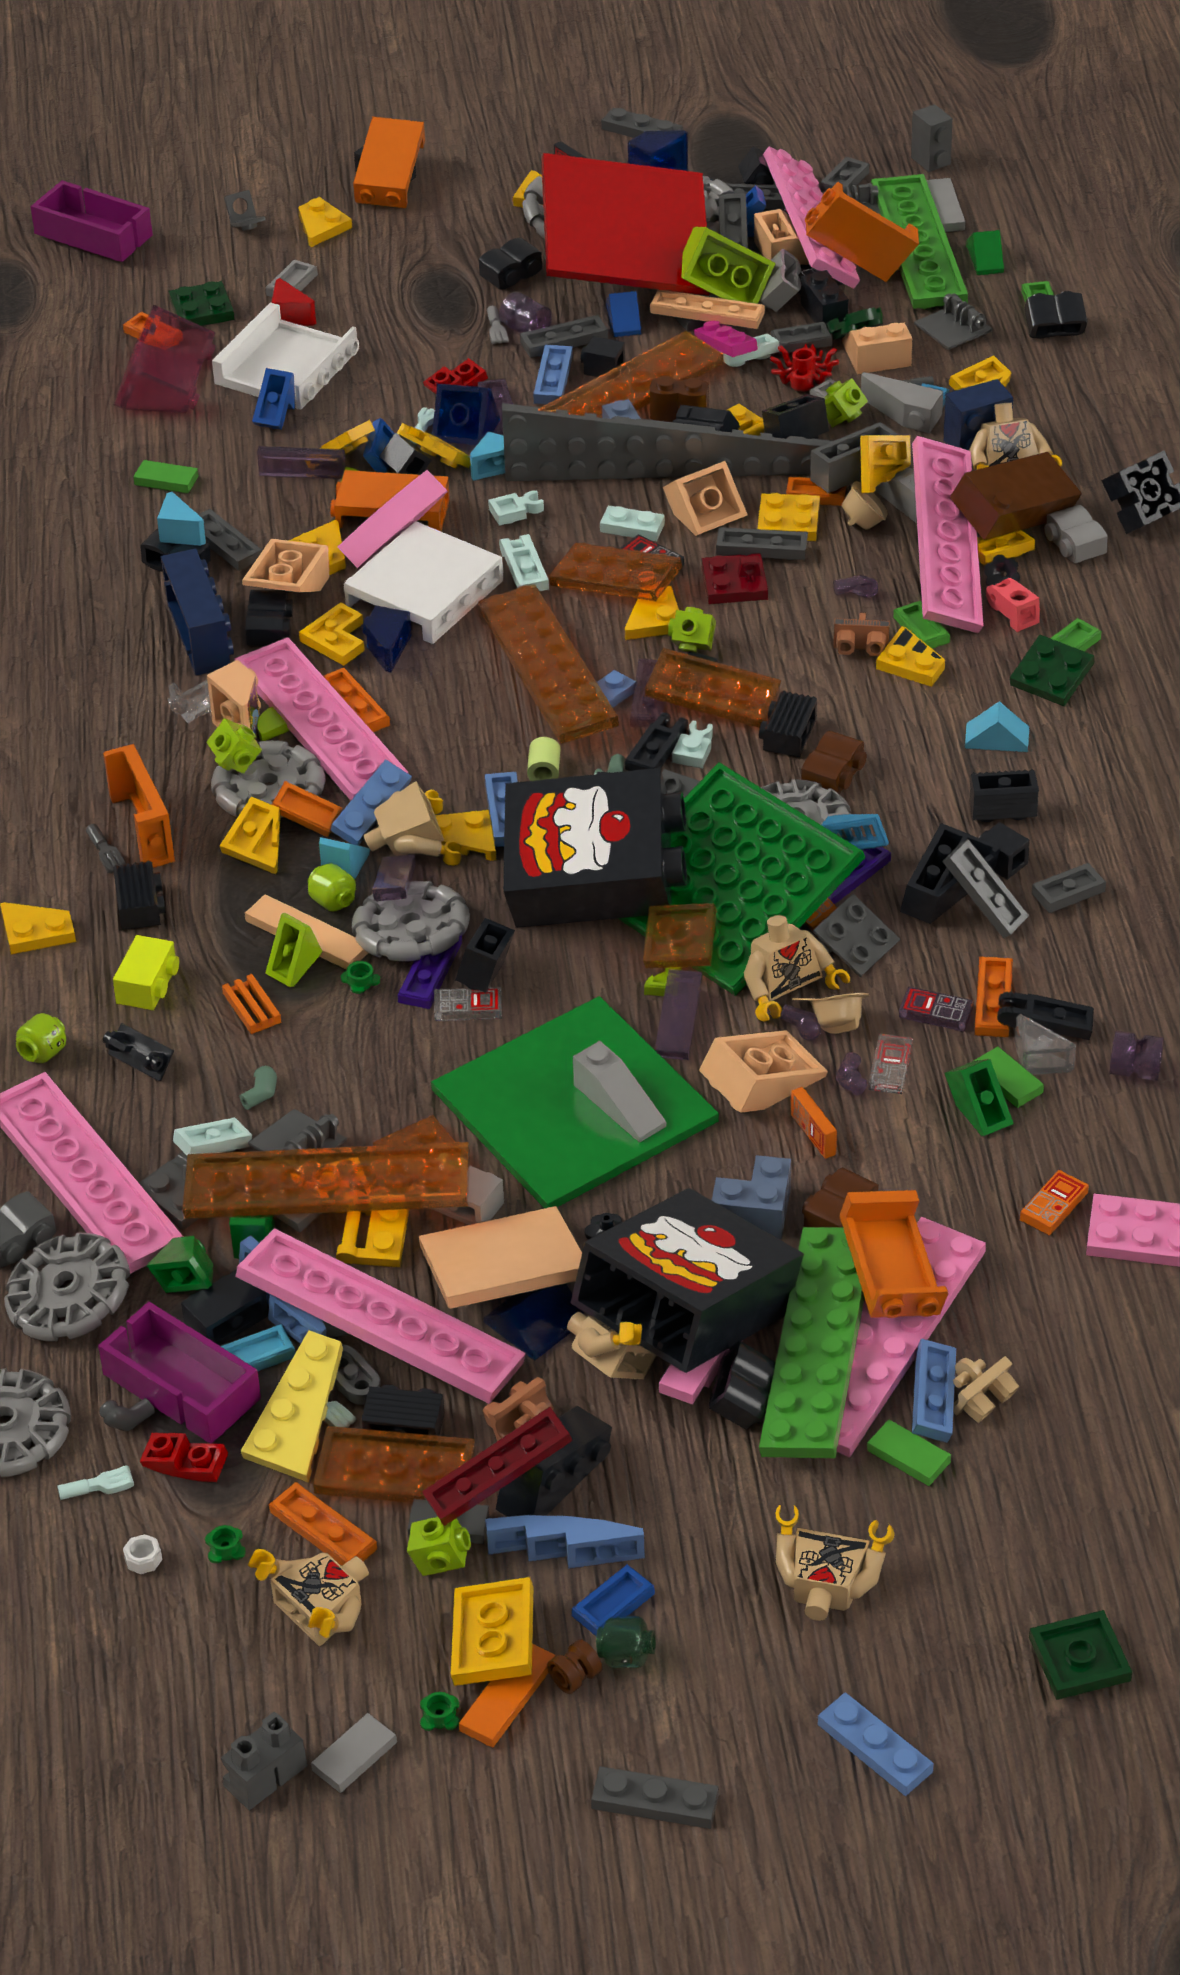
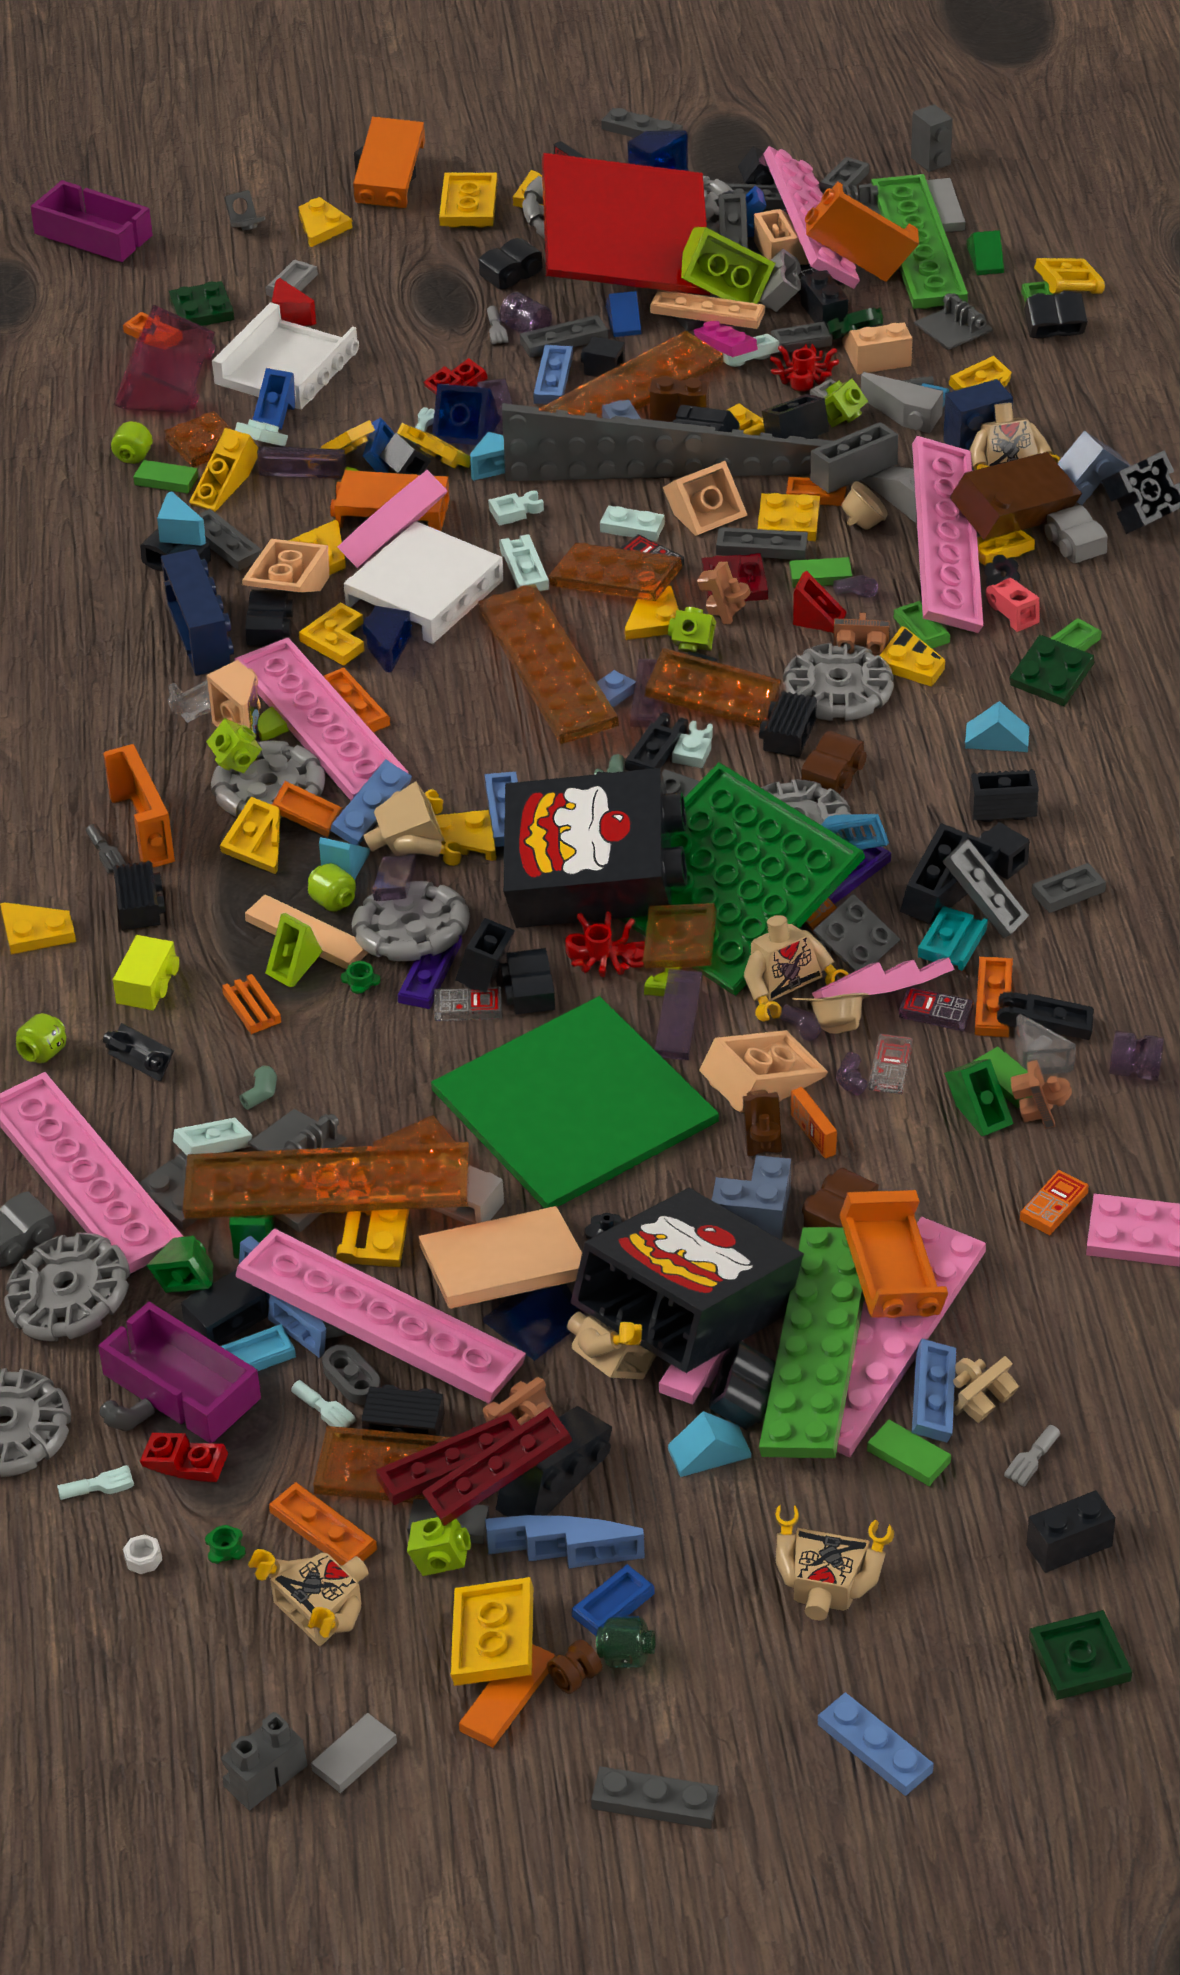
(131, 442): none -> lime head
(197, 438): none -> clear orange plate
(226, 469): none -> yellow slope
(262, 432): none -> light aqua plate
(292, 1419): light yellow wing -> none
(422, 1469): none -> dark red plate
(437, 1703): green plate -> none
(468, 199): none -> yellow plate
(529, 981): none -> black brick
(543, 759): yellowish green brick -> none
(598, 946): none -> red animal
(616, 1091): light grey slope -> none
(707, 1445): none -> medium azure slope
(727, 592): none -> nougat hips
(762, 1122): none -> reddish brown hips
(814, 605): none -> red slope
(823, 570): none -> bright green tile
(861, 676): none -> light grey plate
(874, 980): none -> bright pink slope
(882, 458): yellow wing -> none
(952, 936): none -> teal plate
(1026, 1463): none -> light grey piece
(1044, 1094): none -> nougat hips
(1069, 275): none -> yellow plate
(1070, 1531): none -> black brick
(1089, 463): none -> sand blue brick

